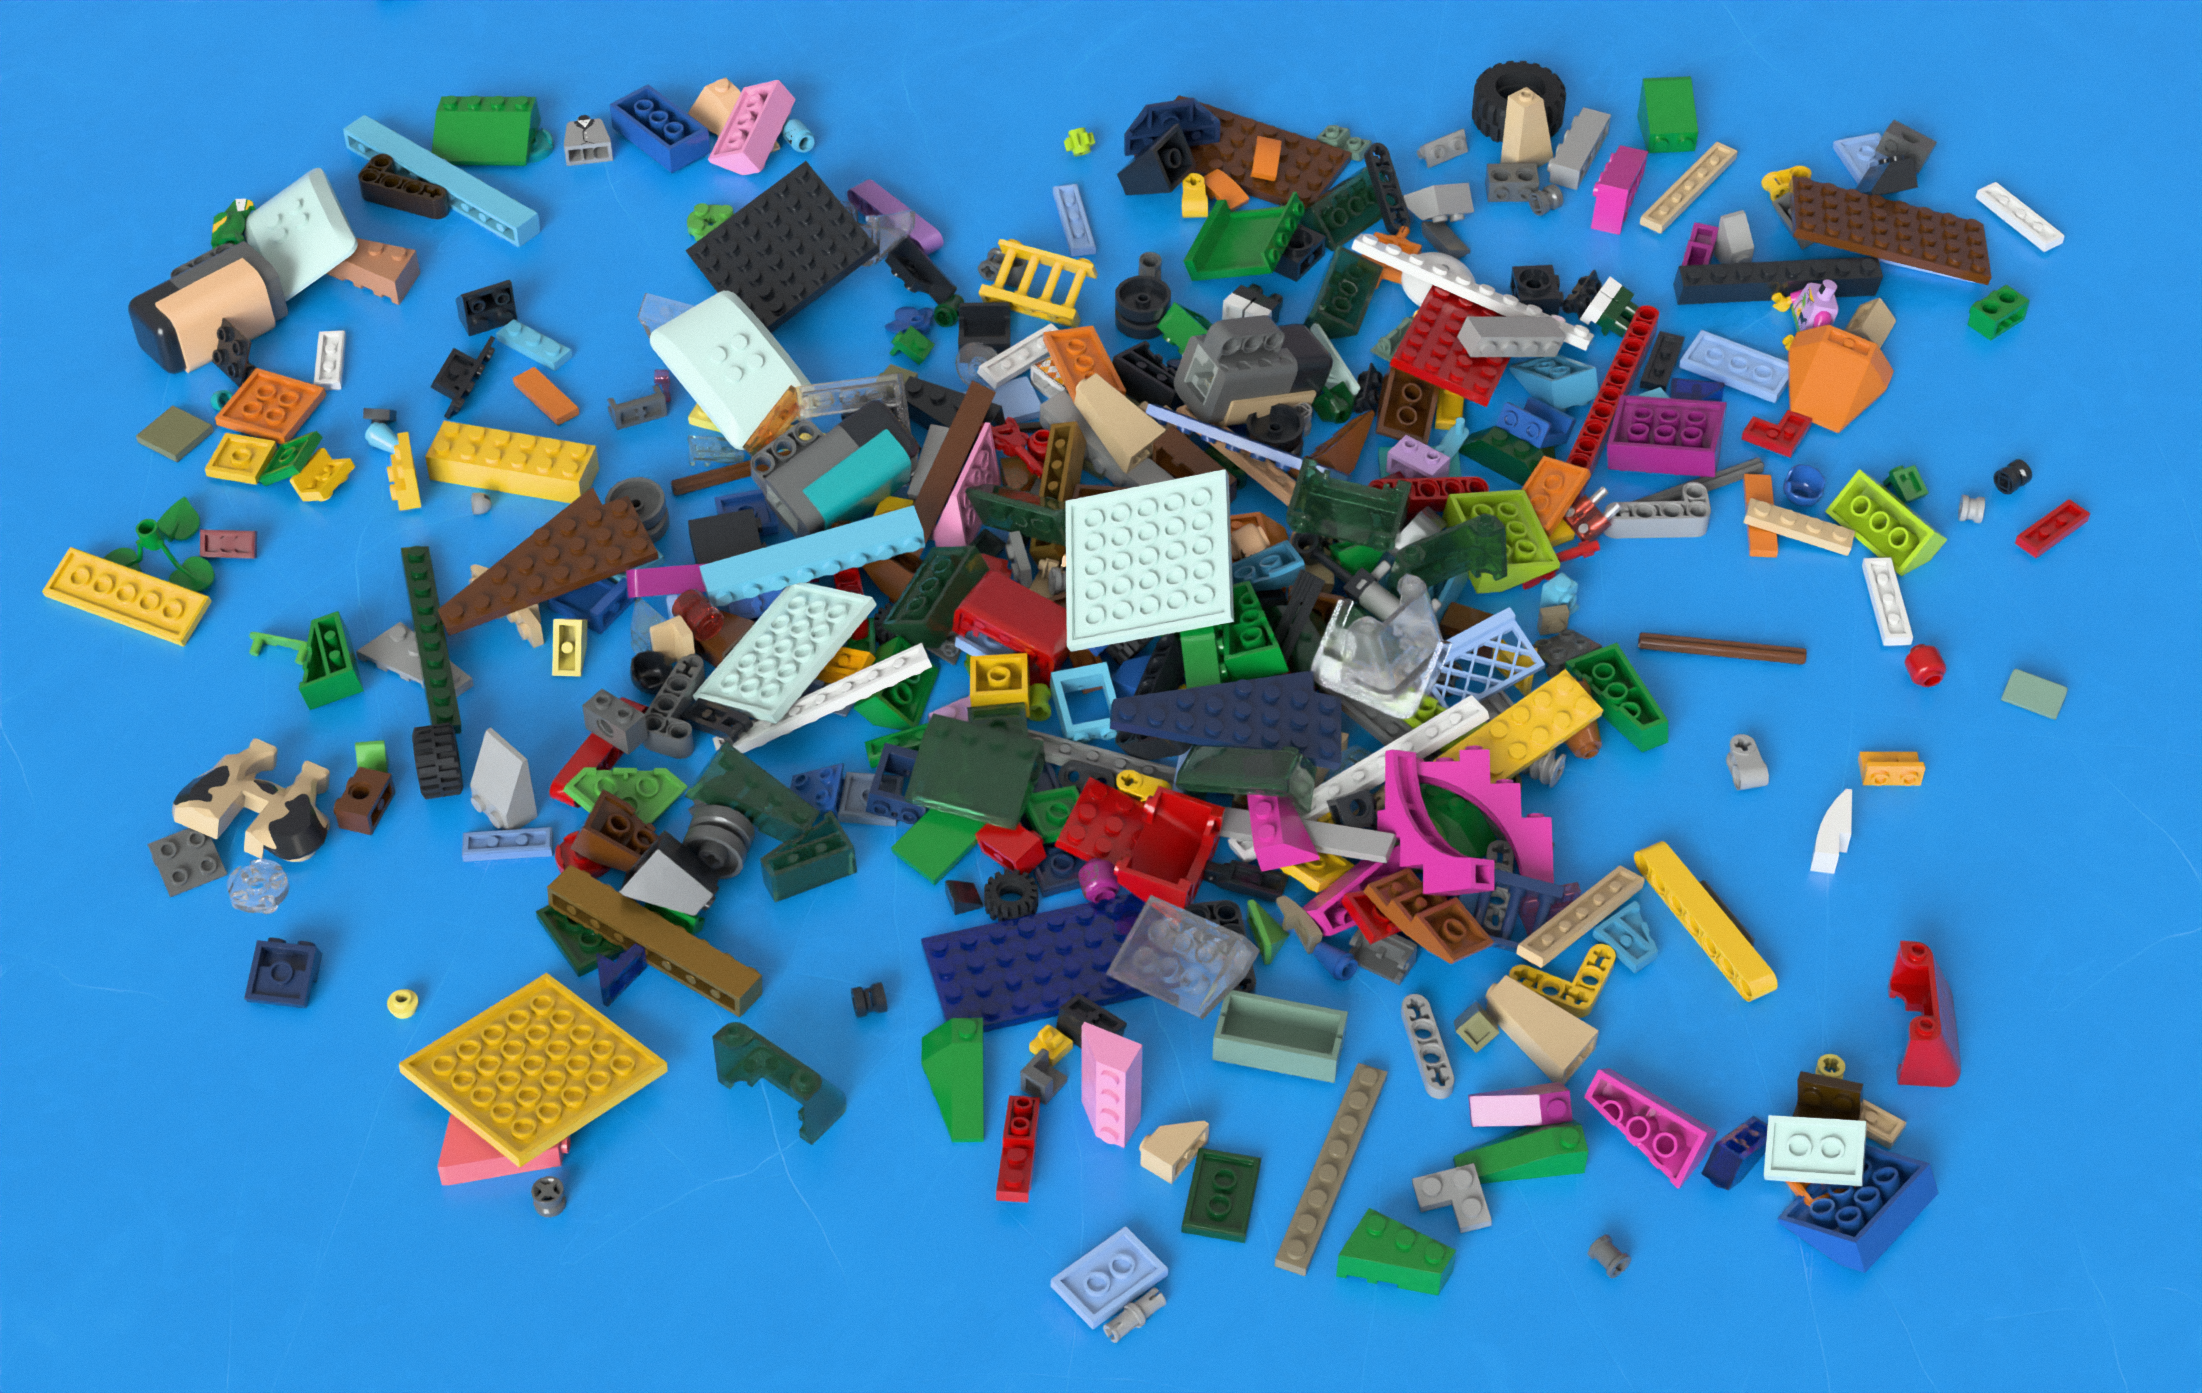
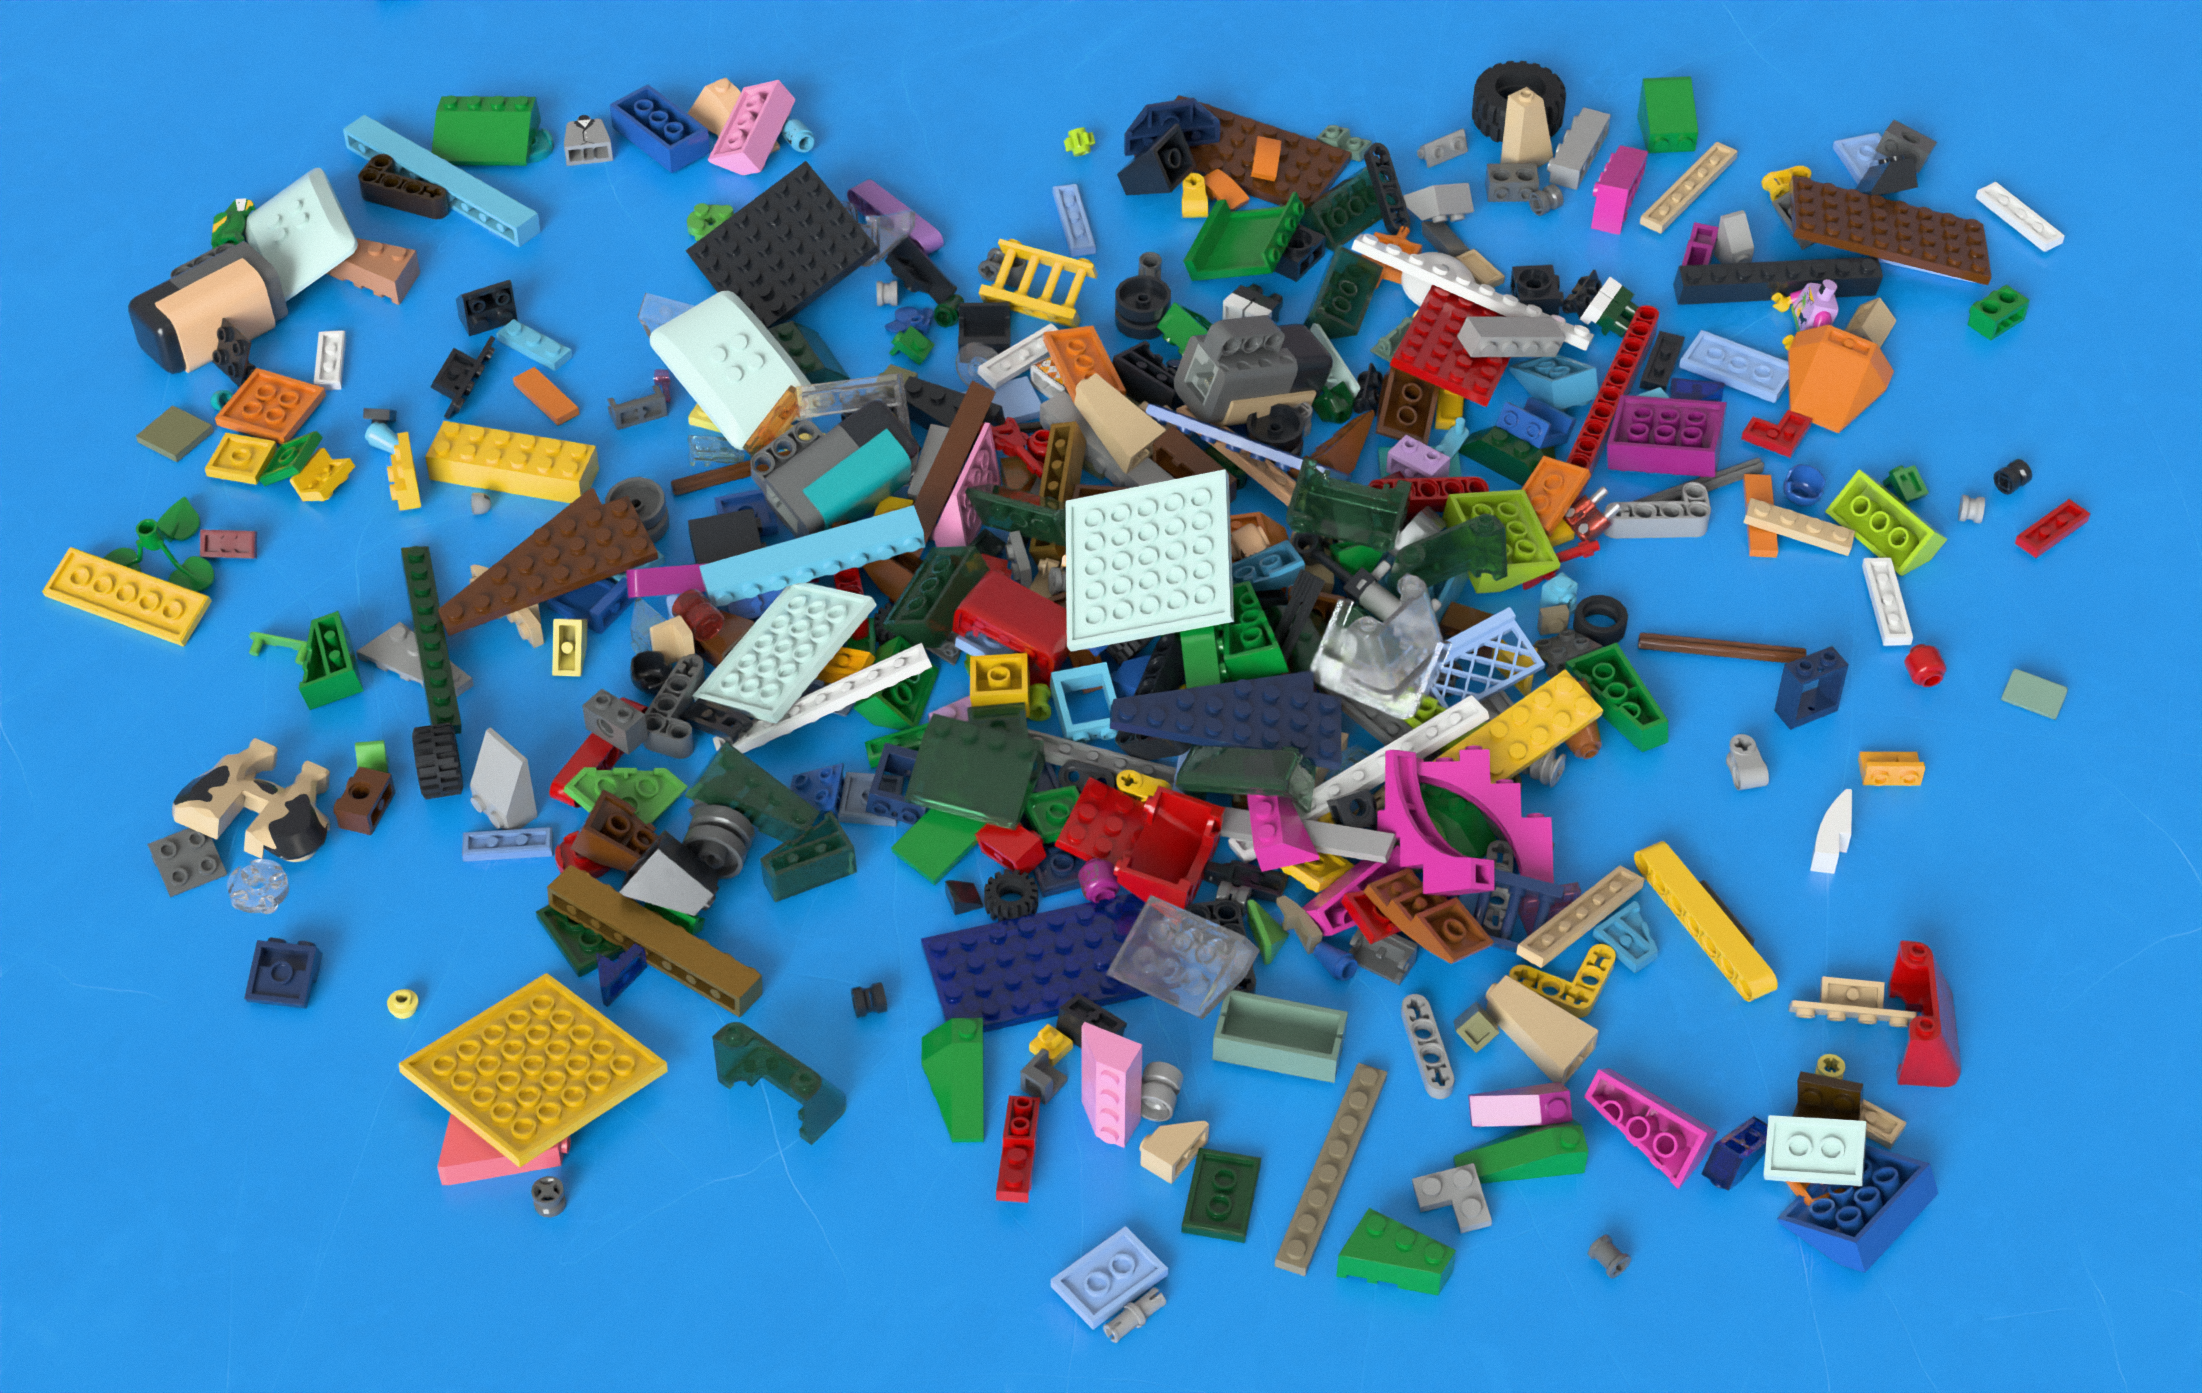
(809, 353): none -> slope
(887, 293): none -> light grey wheel
(1159, 1090): none -> light grey wheel
(1239, 895): none -> dark grey wheel
(1481, 269): none -> tan tile
(1604, 606): none -> black tyre
(1794, 705): none -> dark blue window
(1852, 999): none -> tan bracket

